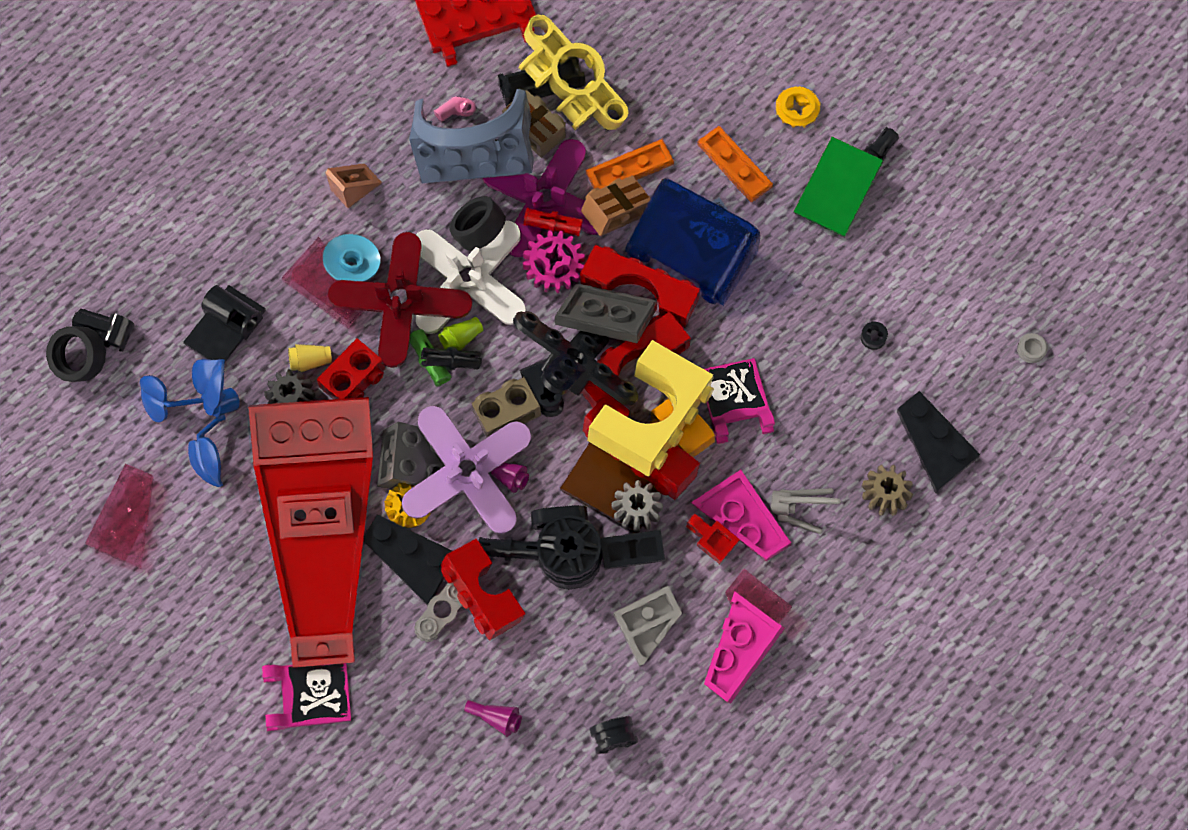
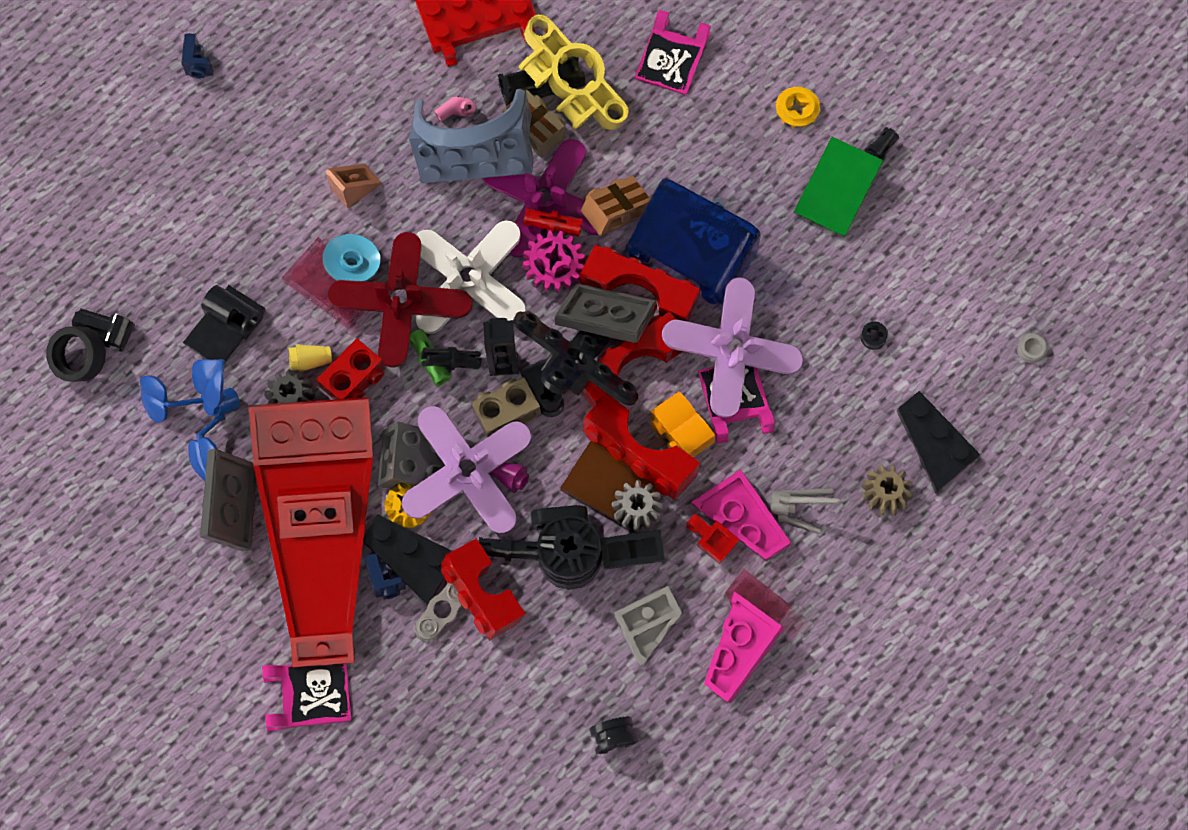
(124, 518): clear pink wing -> none
(193, 58): none -> dark blue bracket
(228, 500): none -> dark grey tile
(378, 573): none -> dark blue bracket
(461, 333): lime cone -> none
(477, 223): black tyre -> none
(500, 347): none -> black container
(502, 718): magenta cone -> none
(636, 163): orange tile -> none
(646, 444): light yellow arch -> none
(671, 57): none -> flag
(731, 365): none -> lavender piece
(735, 164): orange tile -> none

